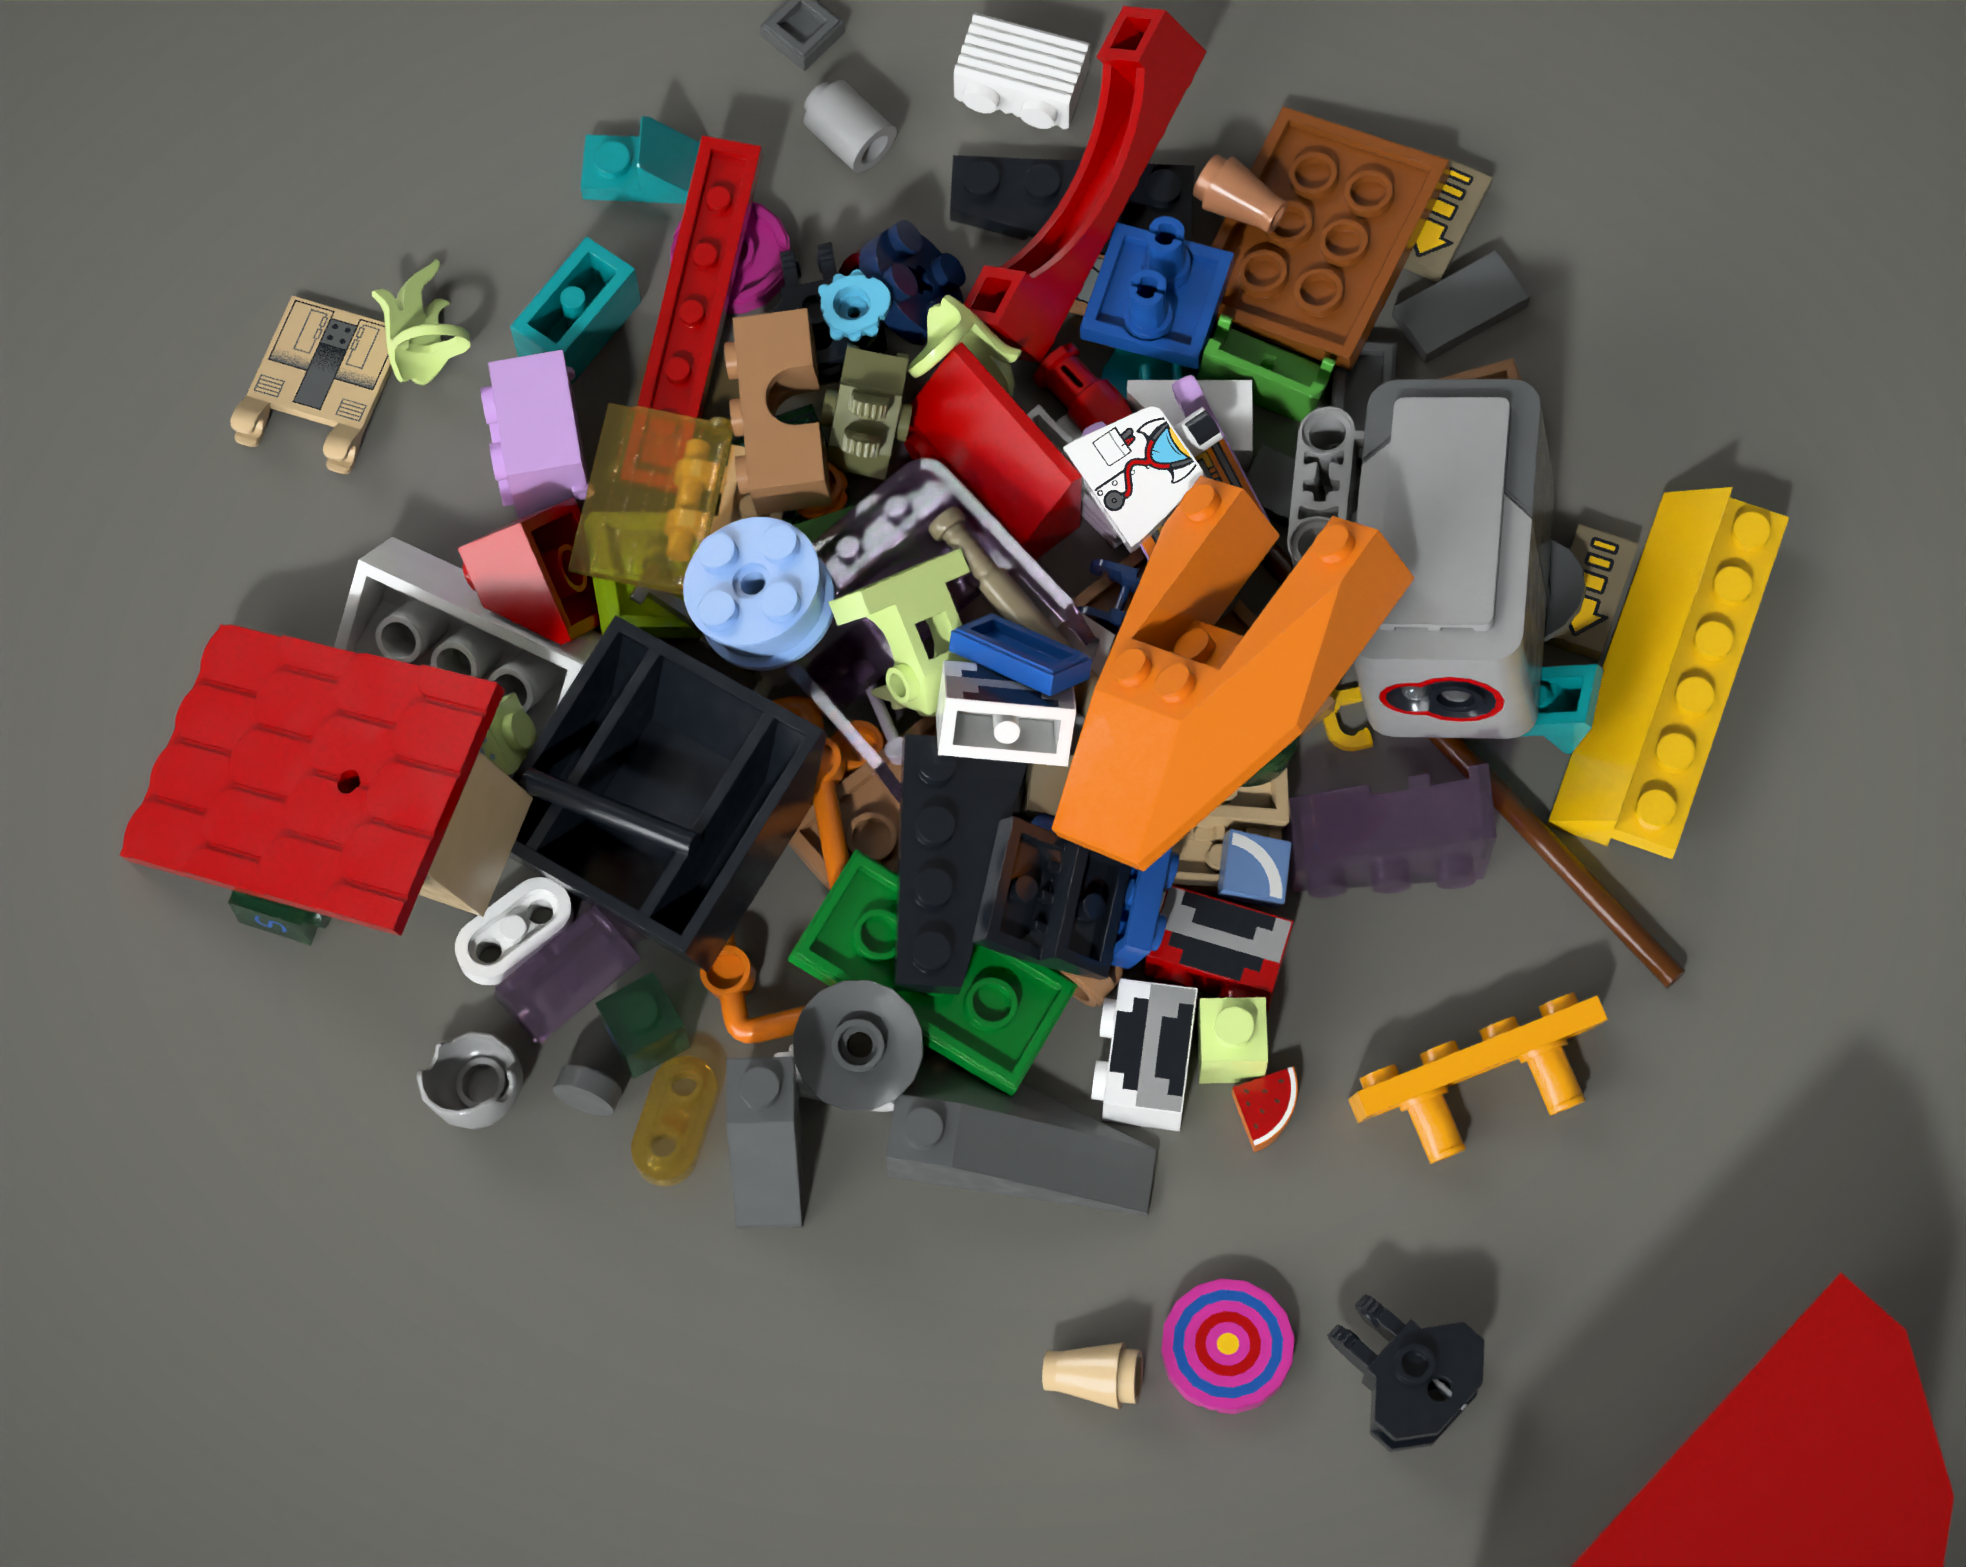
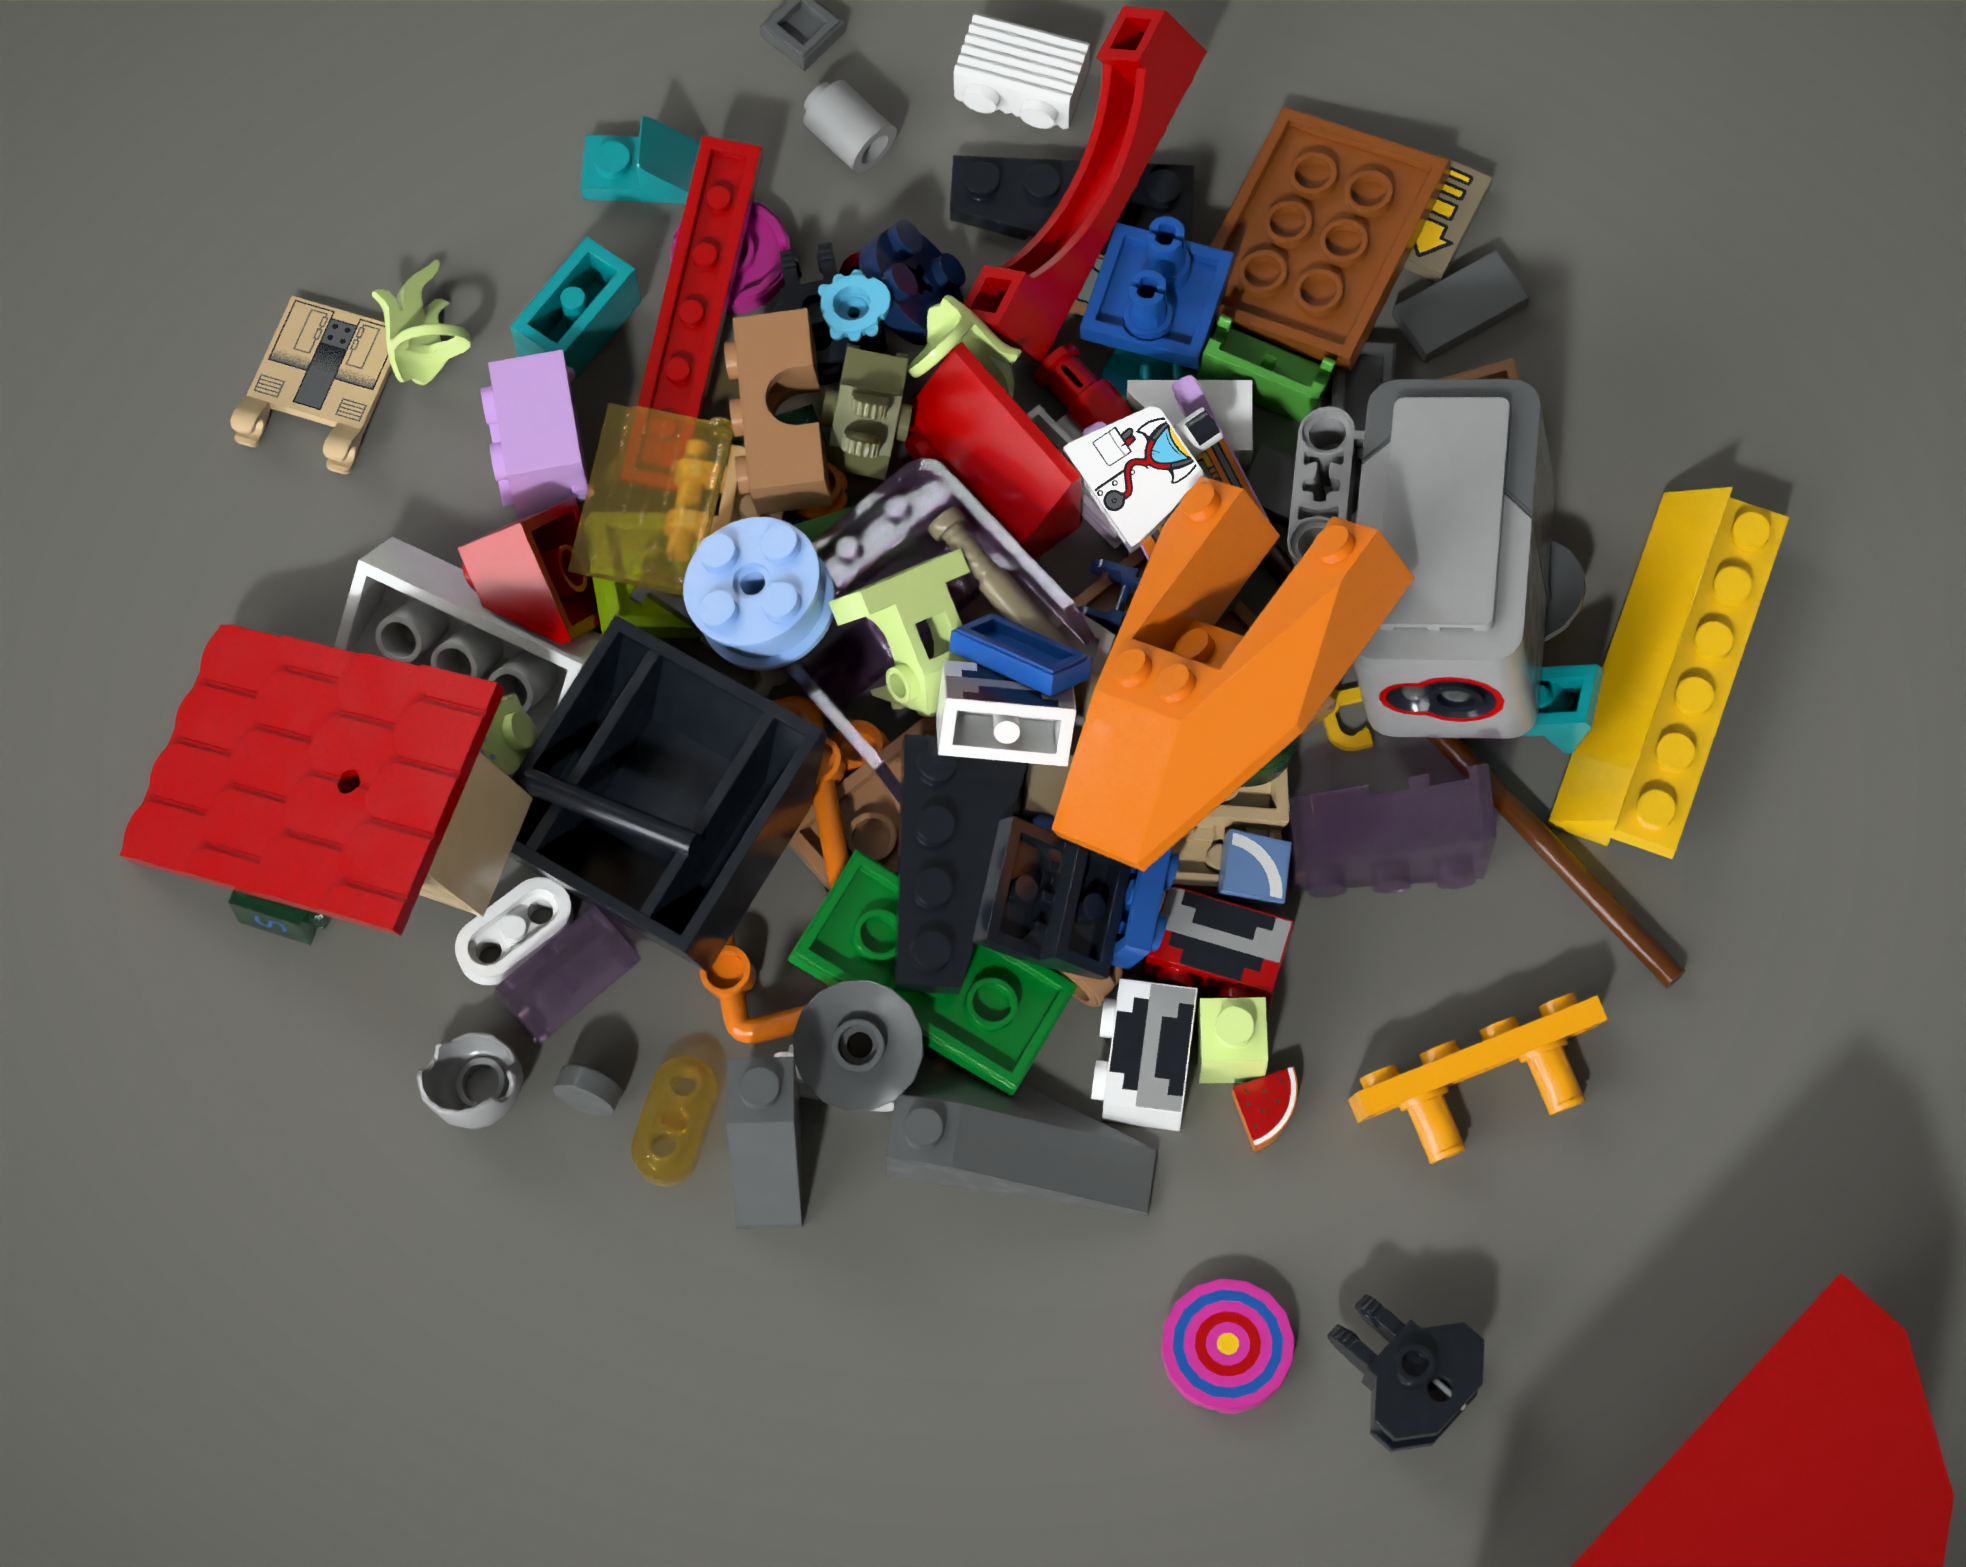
(643, 1025): clear green brick -> none
(893, 748): white hinge -> none
(1096, 1373): tan cone -> none
(1236, 193): nougat cone -> none
(1606, 568): dark tan tile -> none

